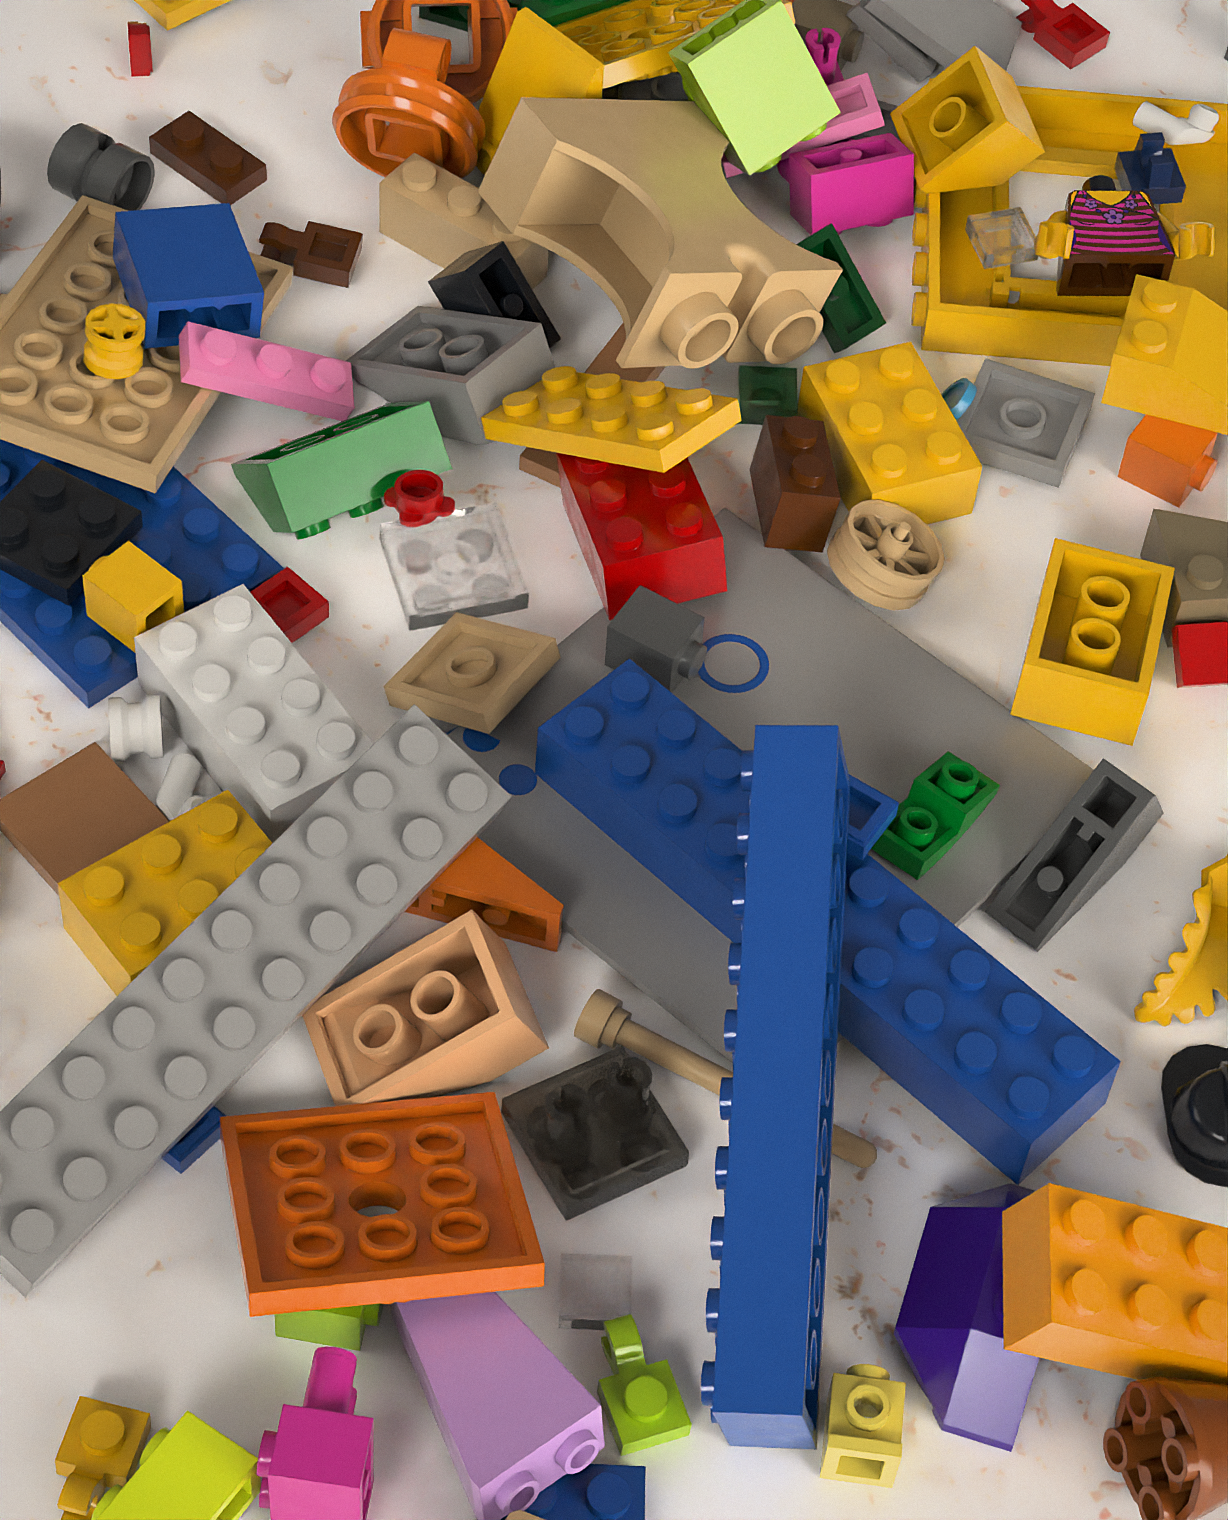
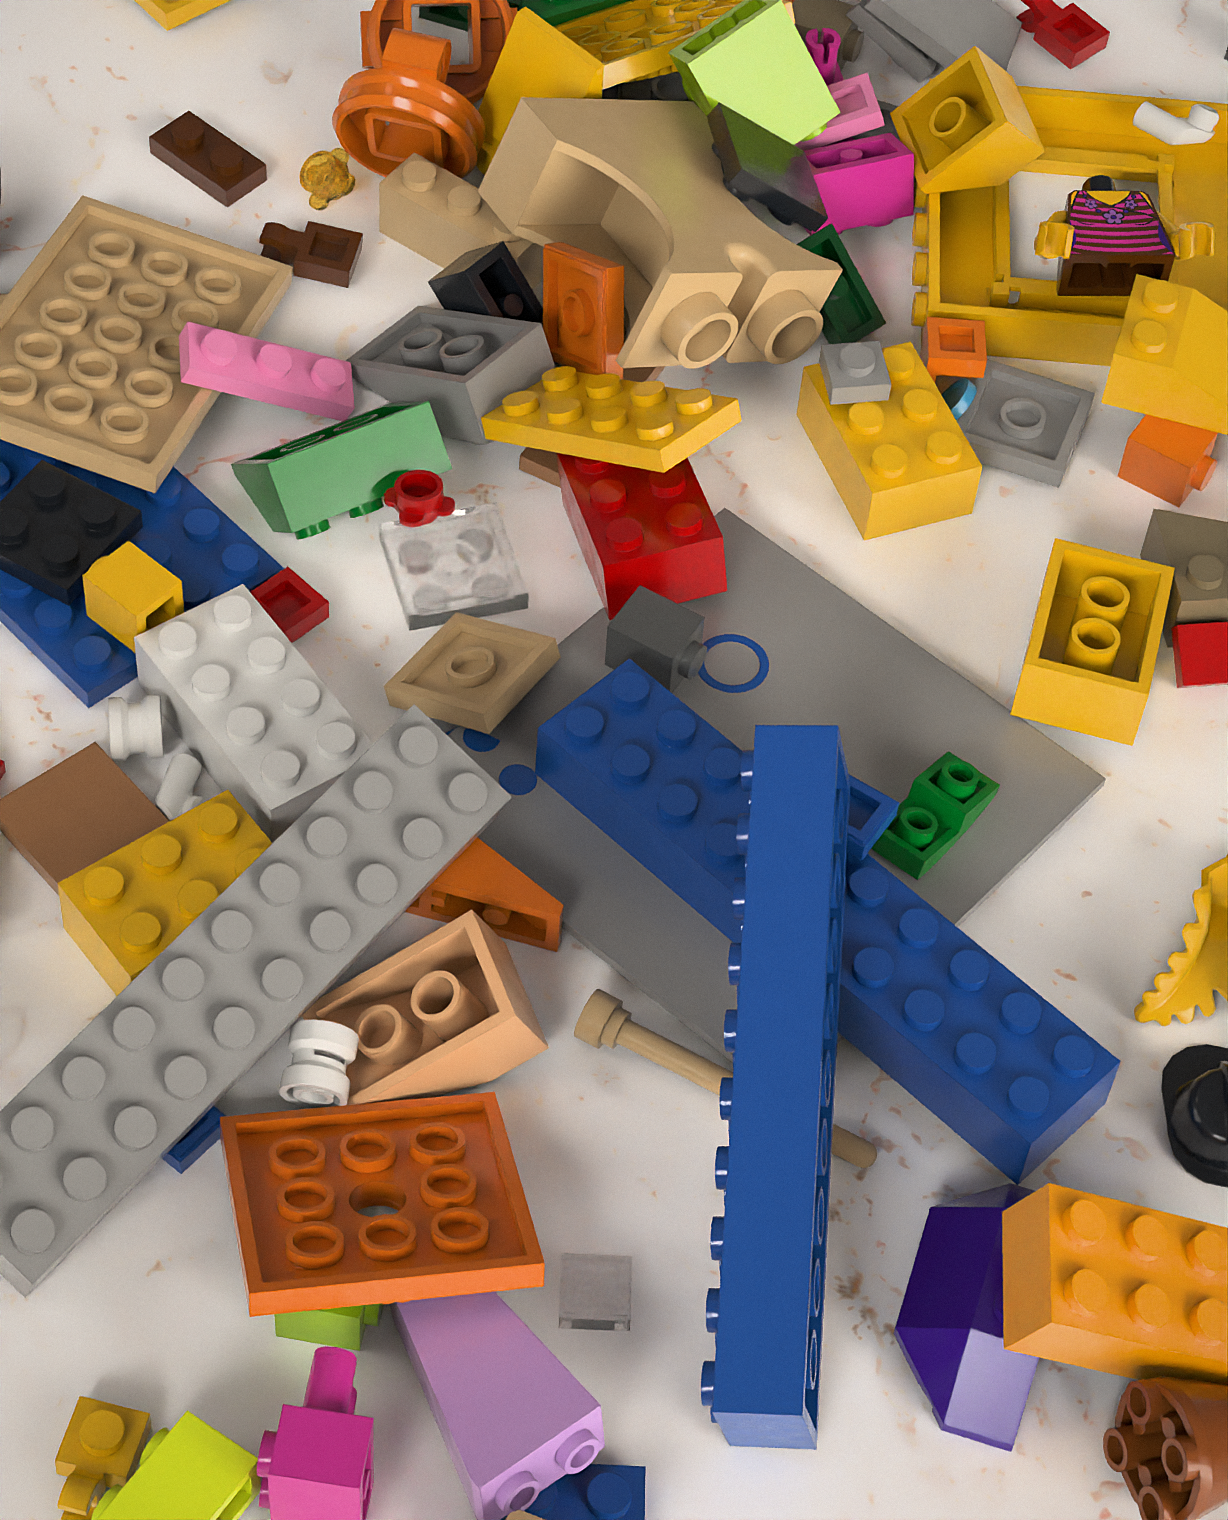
(99, 168): dark grey wheel -> none
(114, 341): yellow wheel -> none
(139, 48): red tile -> none
(187, 269): blue brick -> none
(318, 1064): none -> white wheel
(326, 177): none -> clear yellow plate
(583, 309): none -> orange tile
(595, 1132): clear smoke plate -> none
(638, 1397): lime plate -> none
(766, 169): none -> tile
(766, 392): clear green plate -> none
(794, 483): reddish brown brick -> none
(855, 372): none -> light grey plate
(857, 1446): light yellow brick -> none
(885, 555): tan wheel -> none
(954, 347): none -> orange panel
(1001, 237): clear tile -> none
(1076, 855): dark grey slope -> none
(1151, 170): dark blue tile -> none

